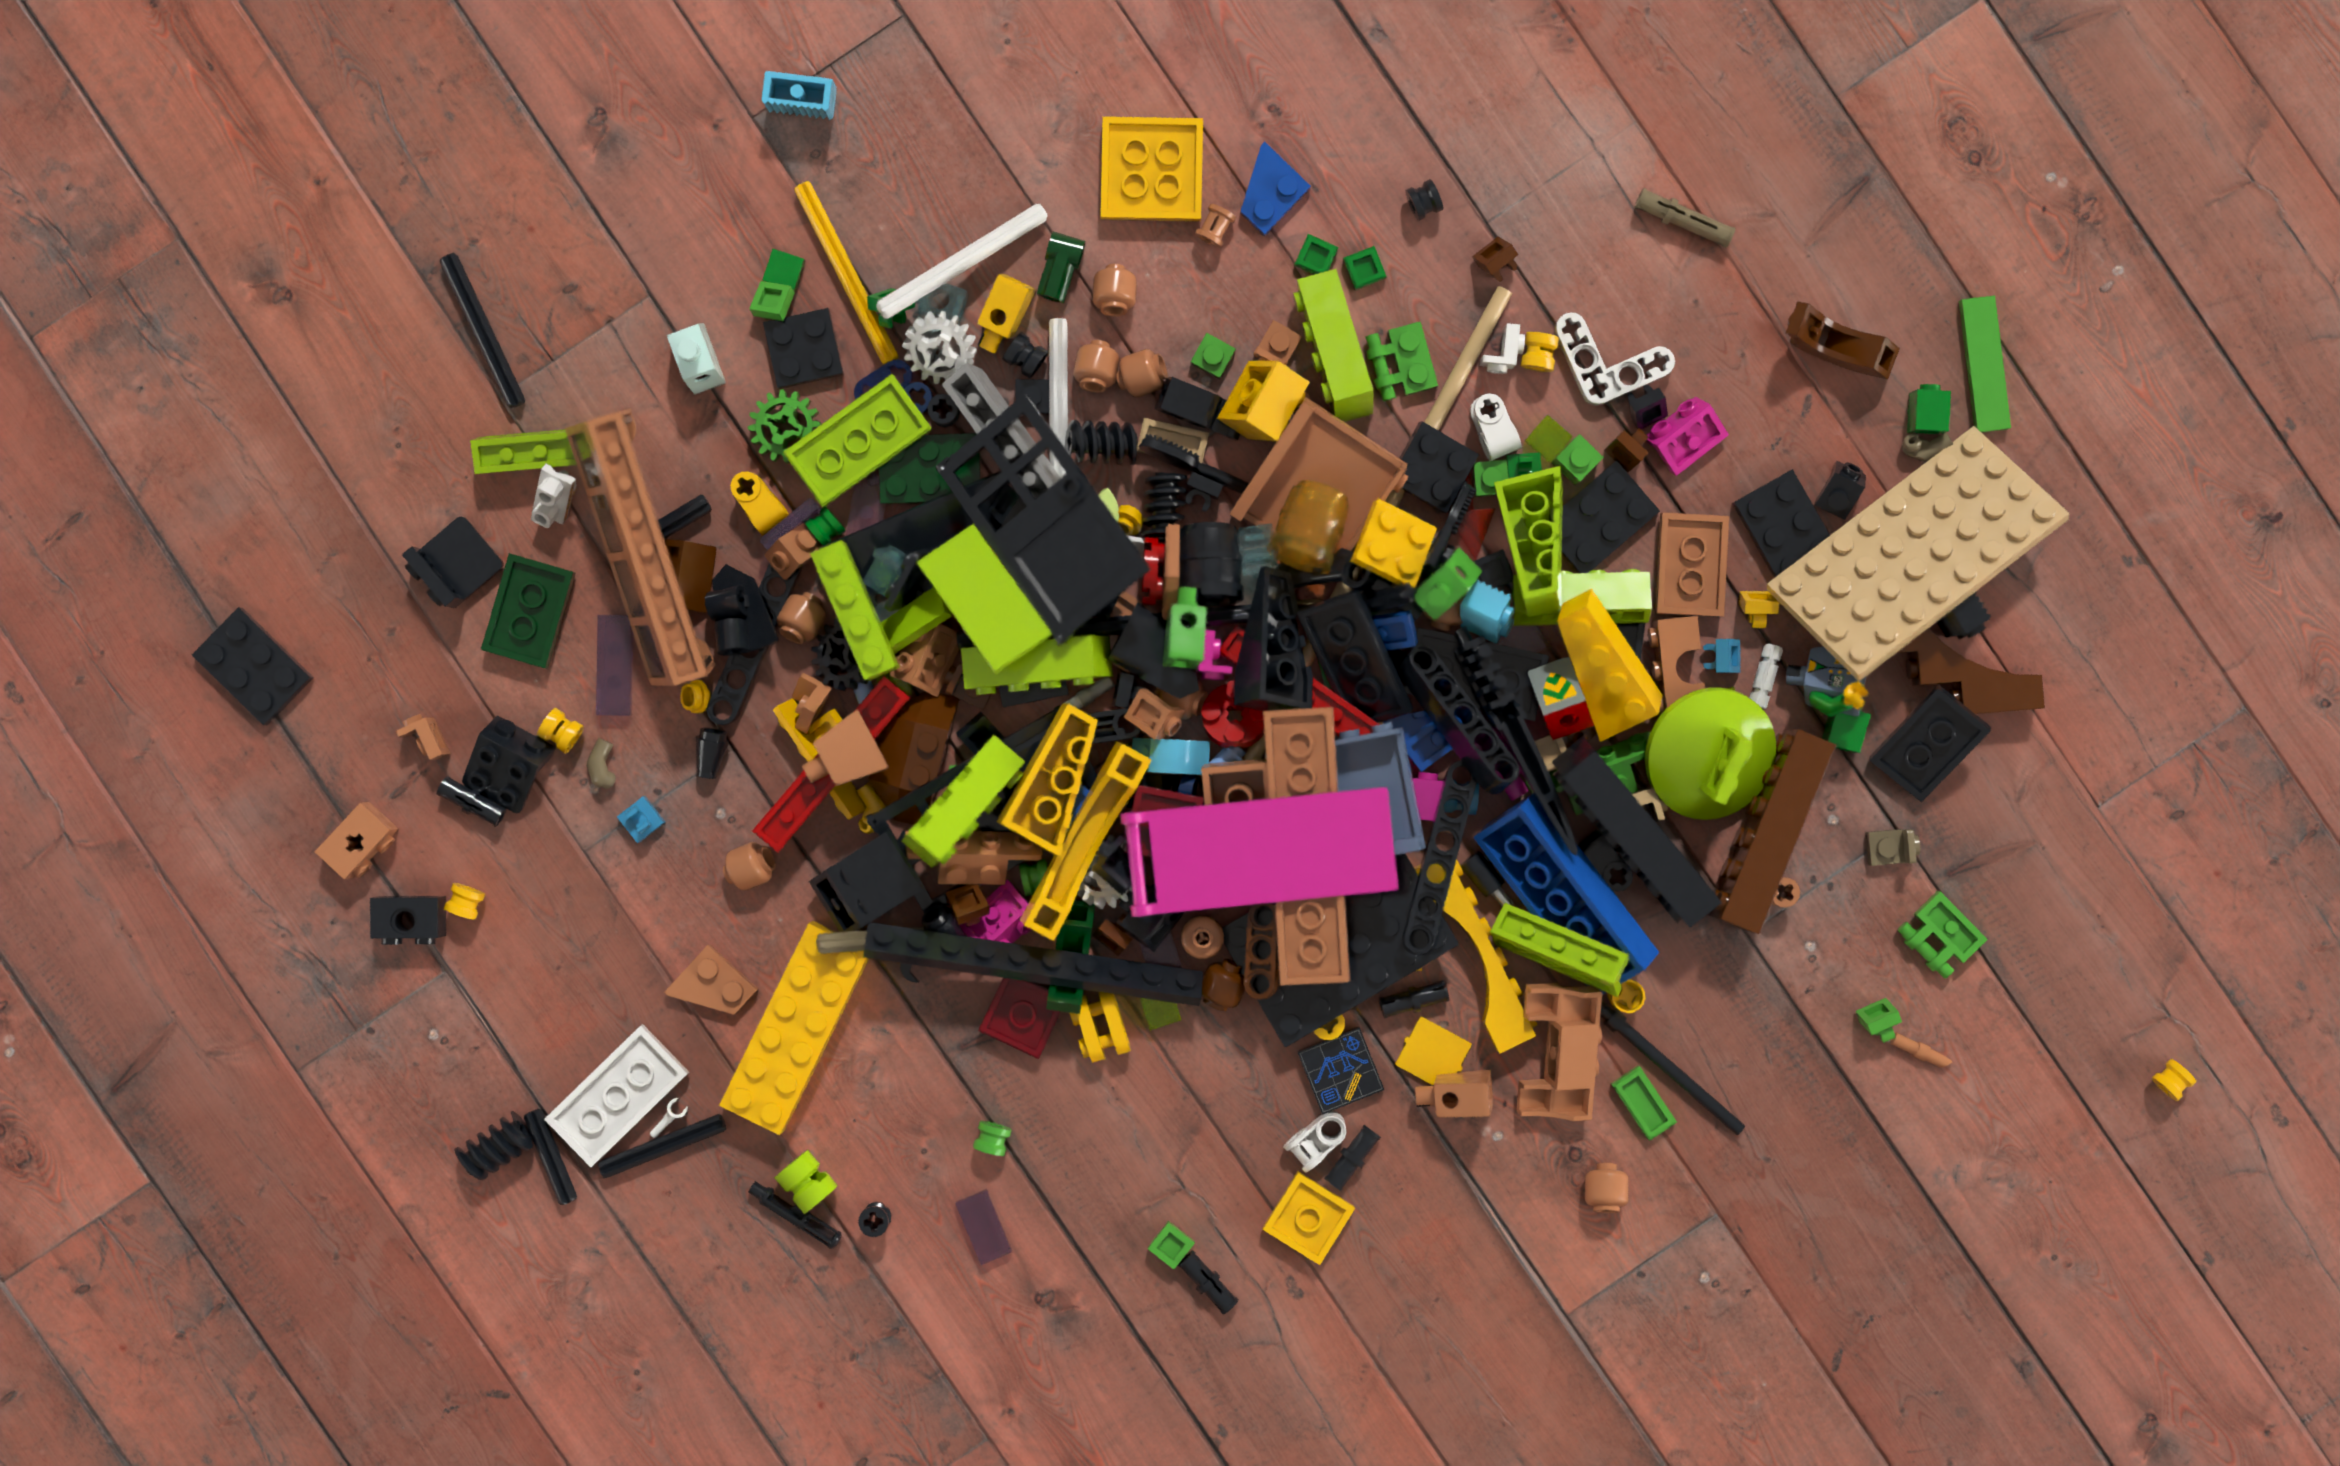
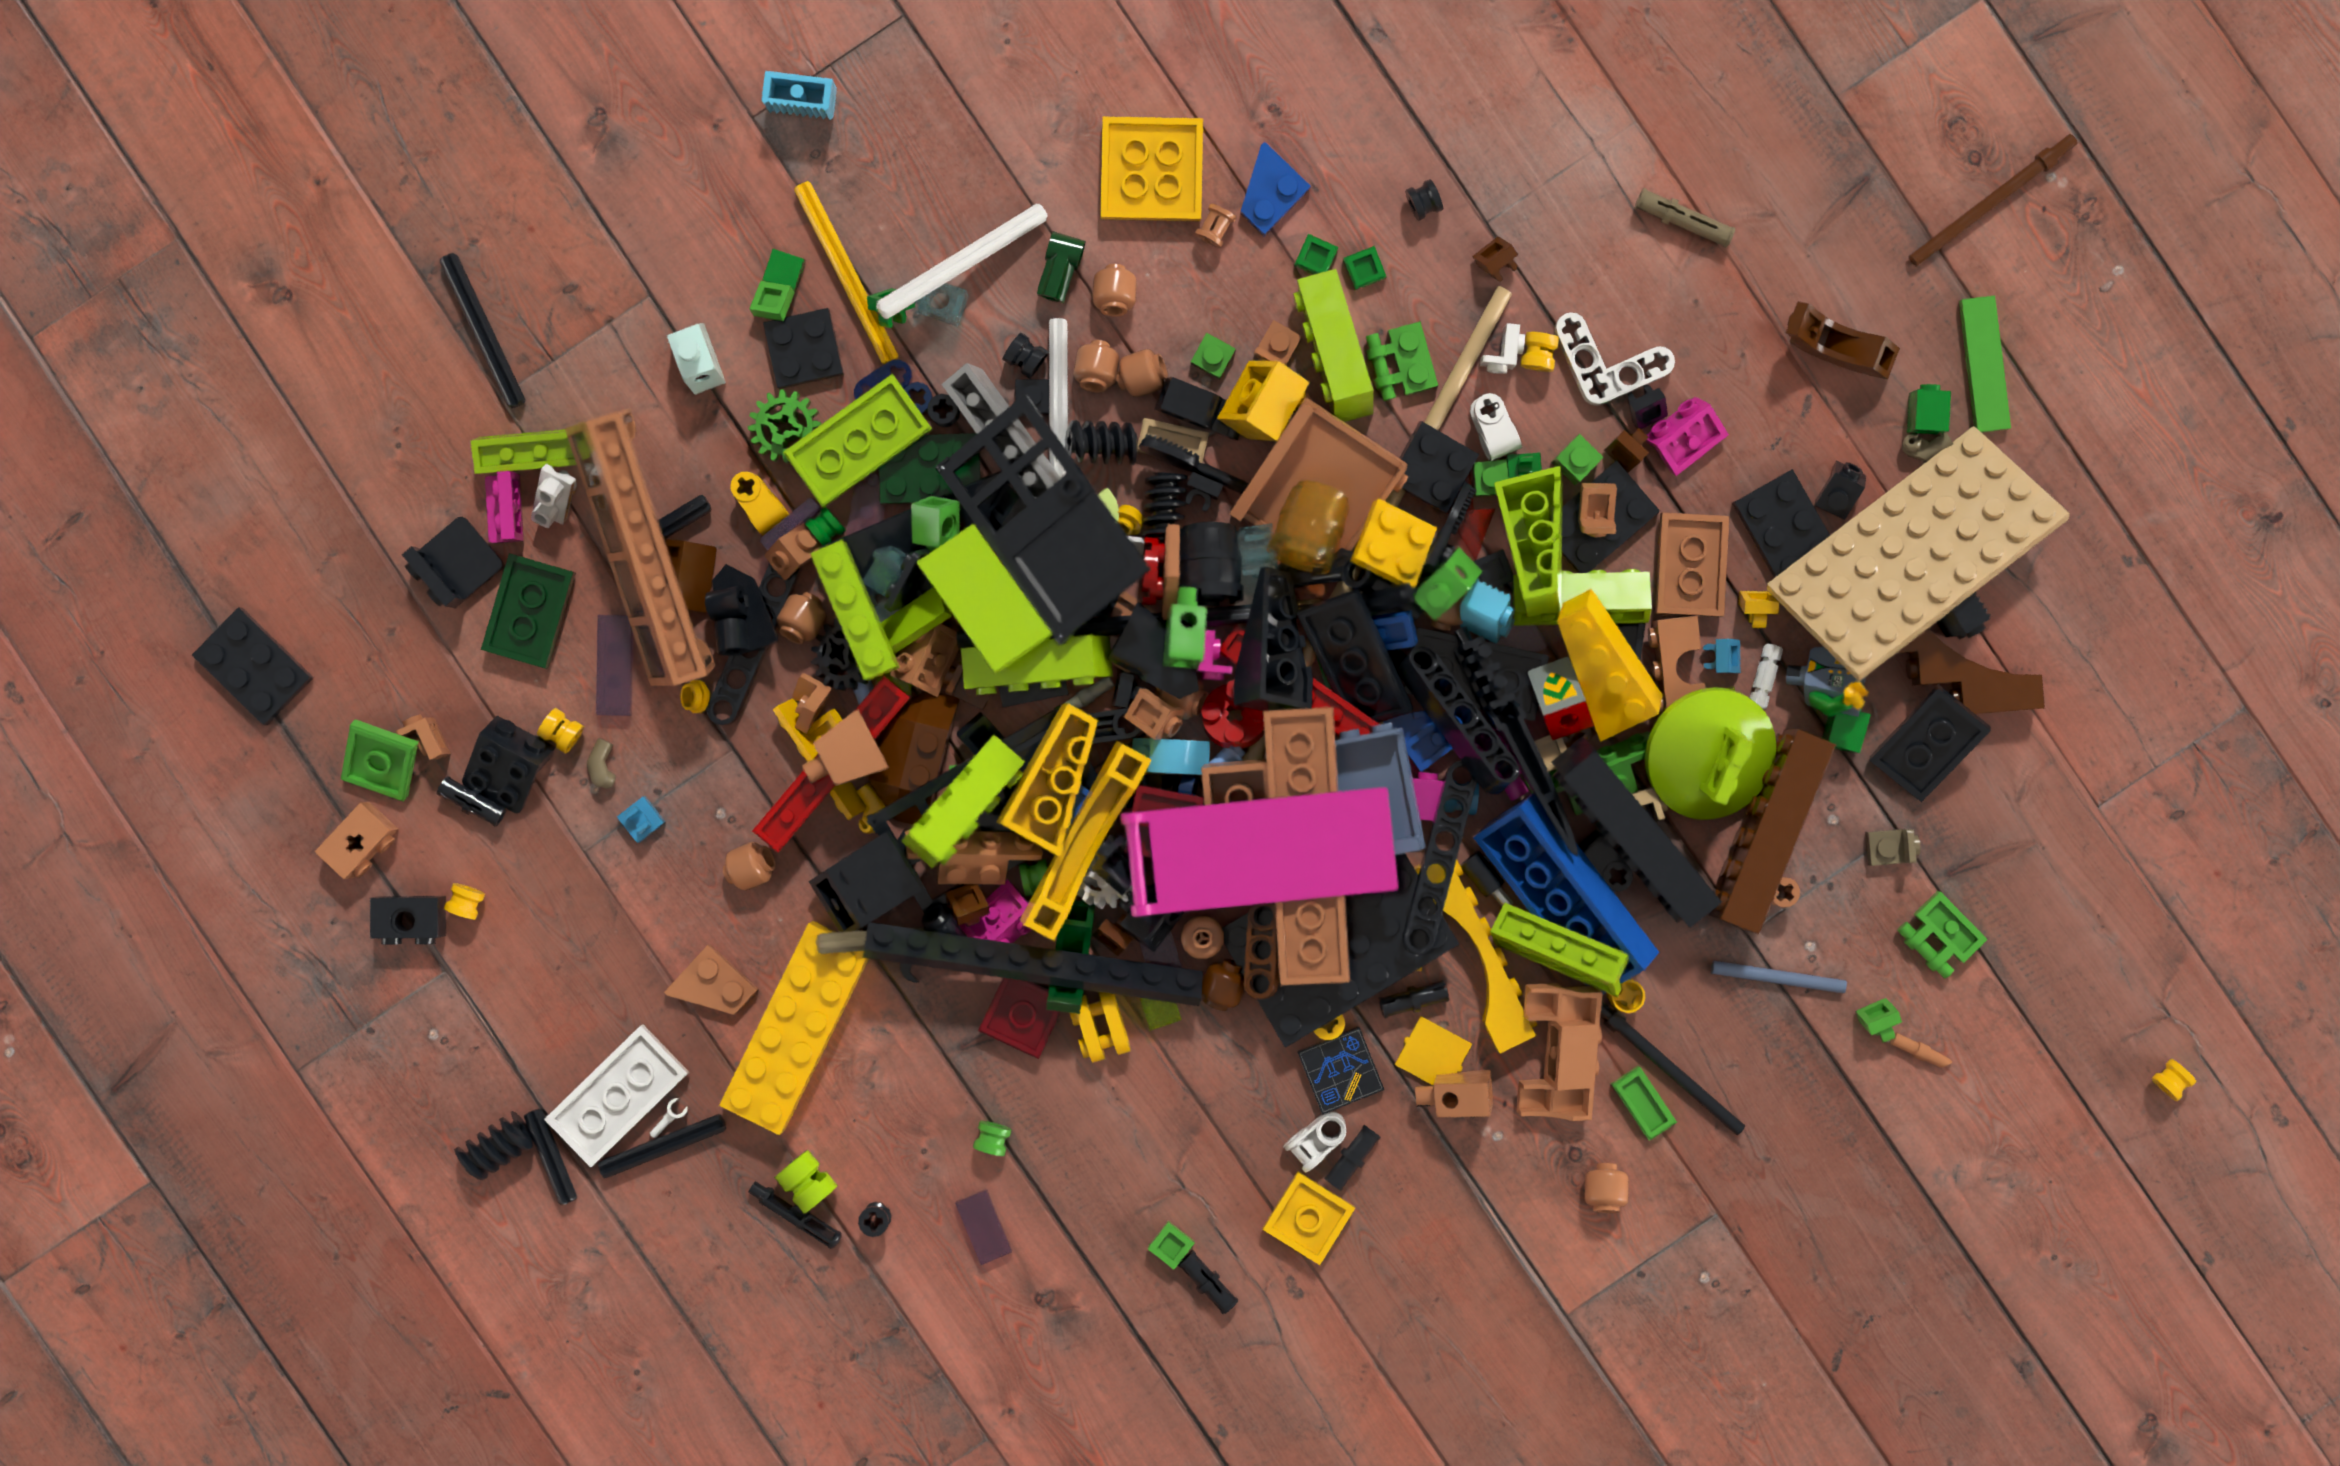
(379, 760): none -> bright green tile
(504, 507): none -> dark pink bracket
(710, 750): black cone -> none
(923, 343): white gear -> none
(934, 521): none -> bright green brick
(1012, 298): yellow torso -> none
(1548, 438): clear neon green tile -> none
(1597, 509): none -> nougat bracket
(1778, 977): none -> sand blue bar
(2043, 162): none -> reddish brown bar

